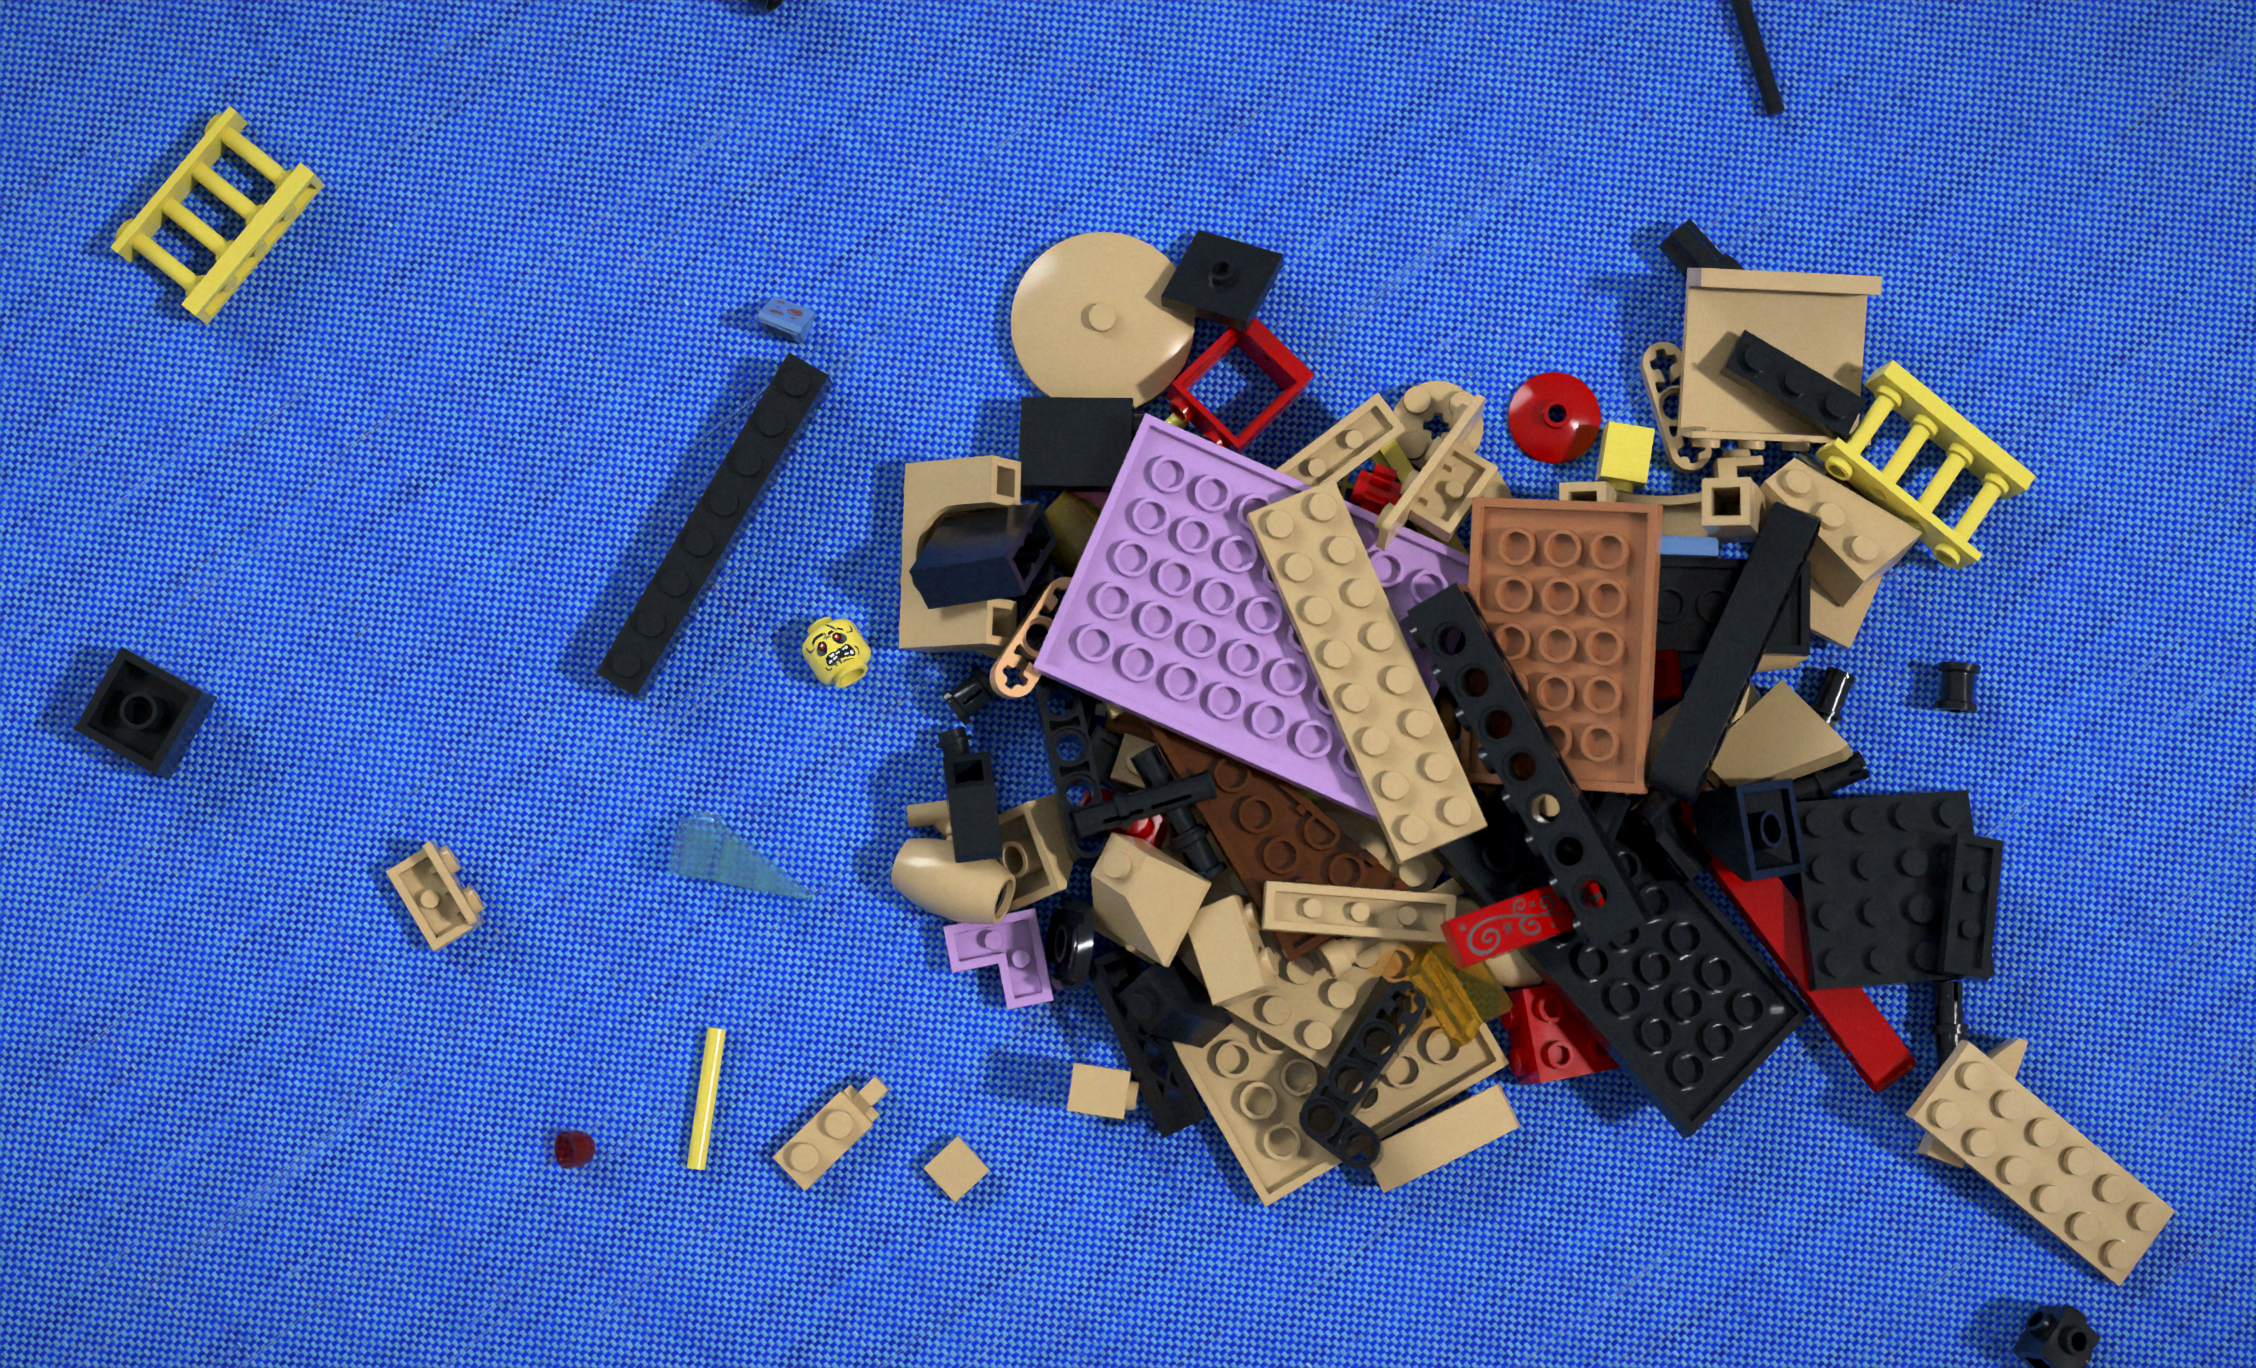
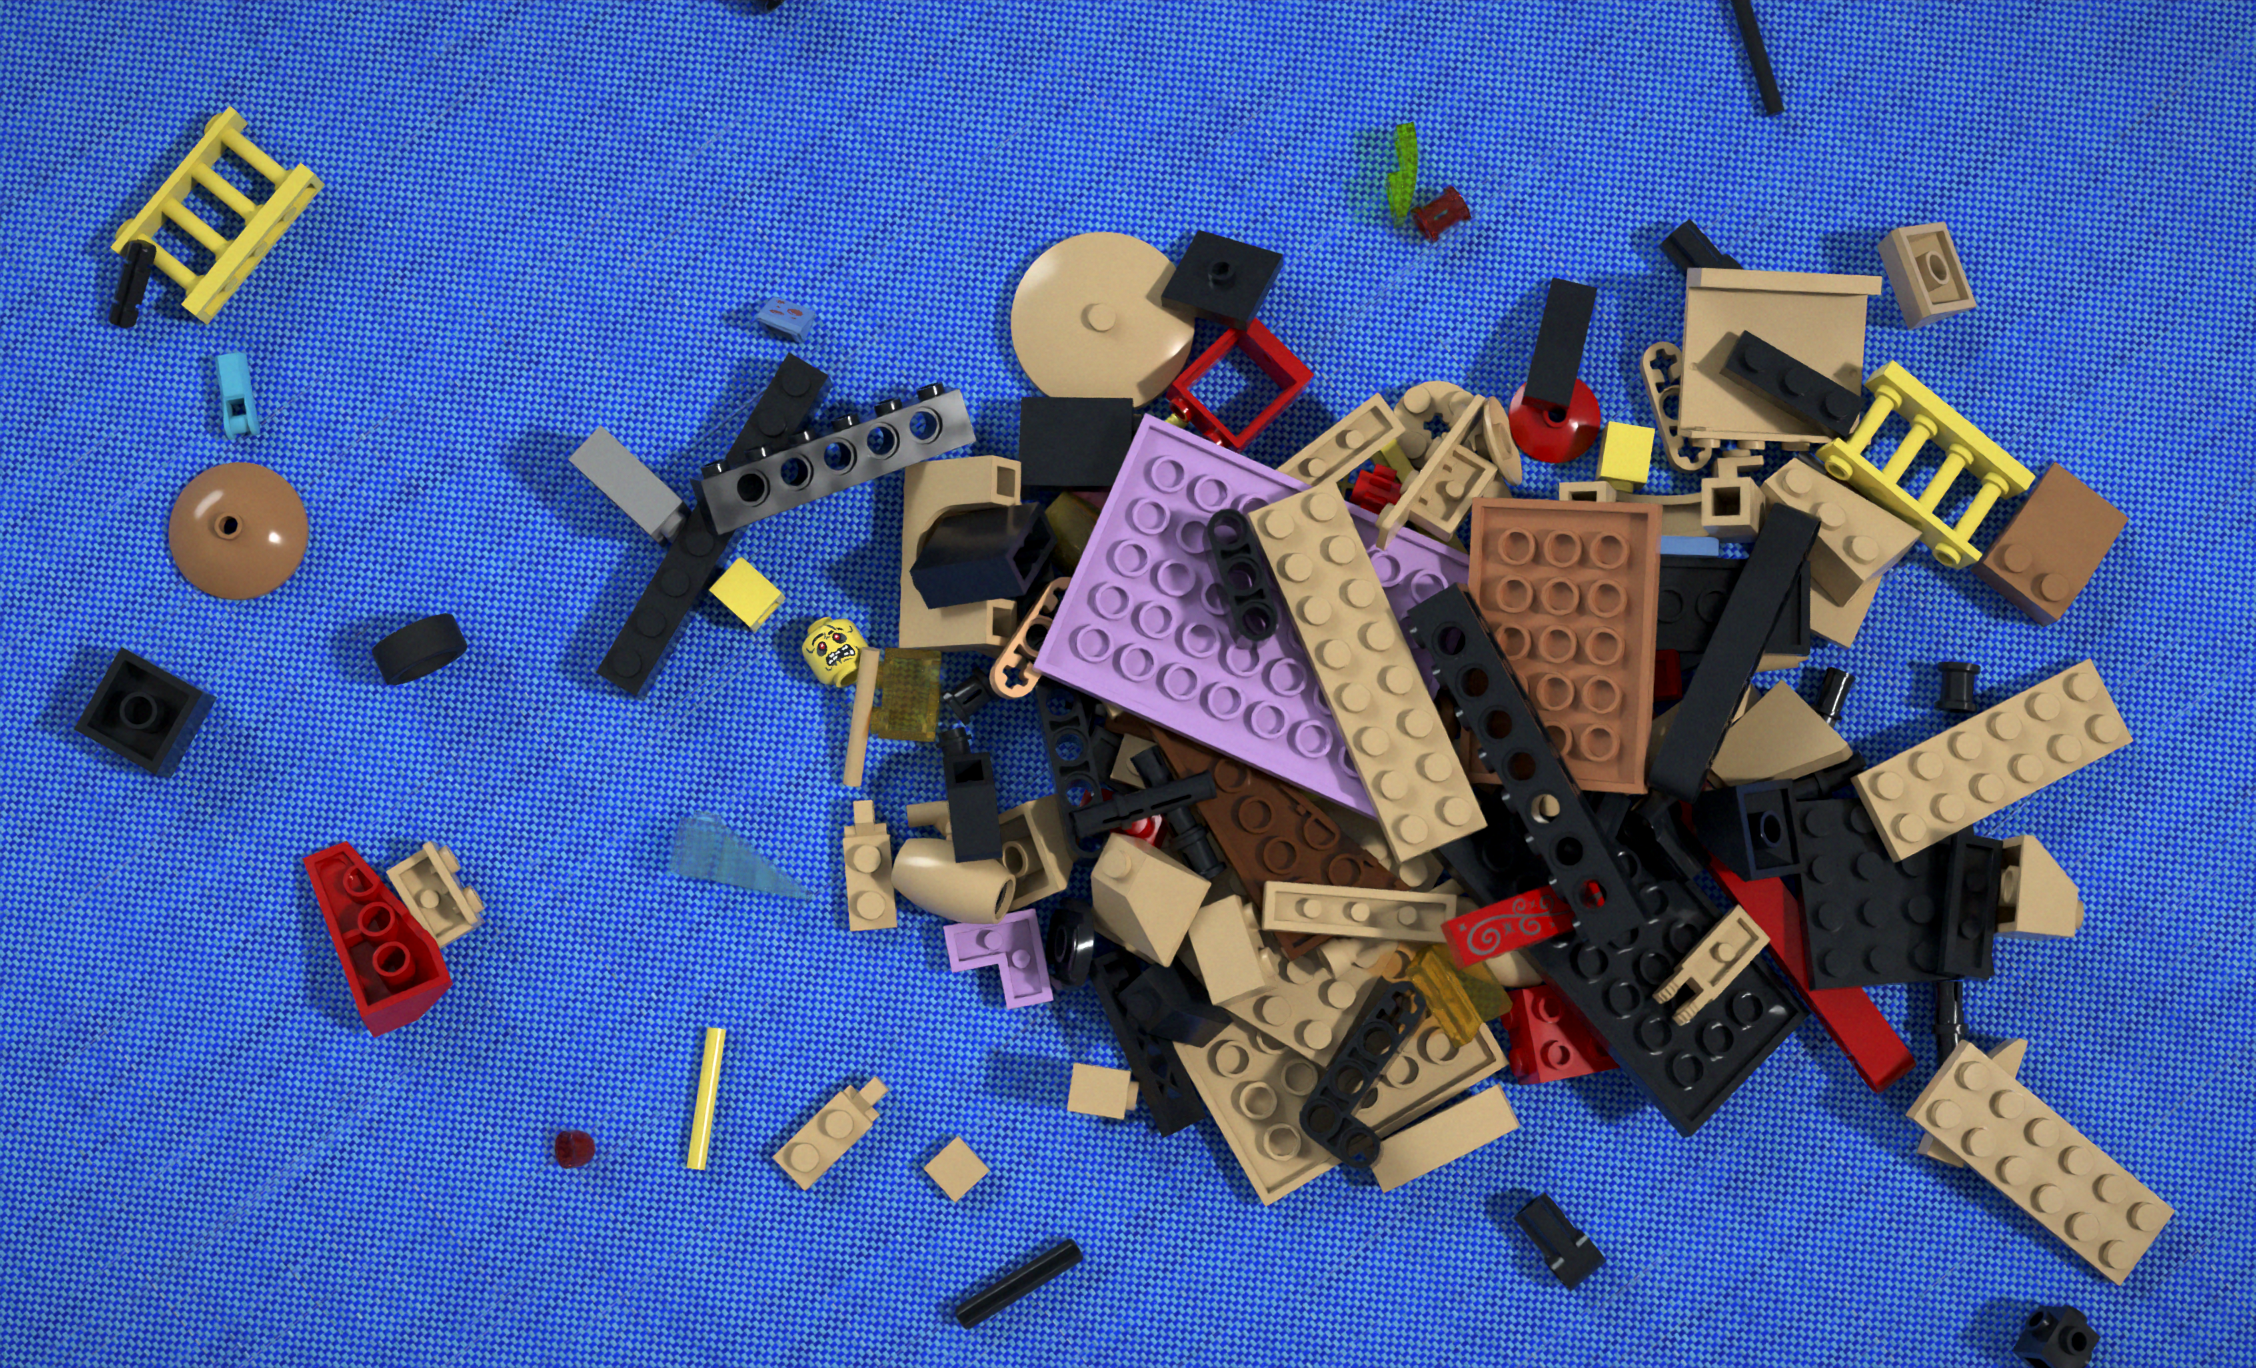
(132, 283): none -> black axle
(234, 390): none -> medium azure bar
(263, 548): none -> medium nougat dish
(382, 948): none -> red wedge
(419, 649): none -> black tyre
(631, 486): none -> light grey brick
(747, 593): none -> light yellow panel
(861, 716): none -> tan bar
(869, 871): none -> tan hinge
(909, 695): none -> clear yellow cylinder
(945, 430): none -> black brick
(1018, 1284): none -> black axle
(1244, 557): none -> black beam
(1401, 184): none -> clear neon green slope
(1425, 216): none -> clear red bush
(1498, 443): none -> tan dish
(1559, 346): none -> black slope
(1565, 1249): none -> black piece
(1714, 962): none -> tan hinge
(1925, 274): none -> tan slope
(1991, 760): none -> tan plate
(2035, 894): none -> tan slope
(2050, 546): none -> medium nougat slope

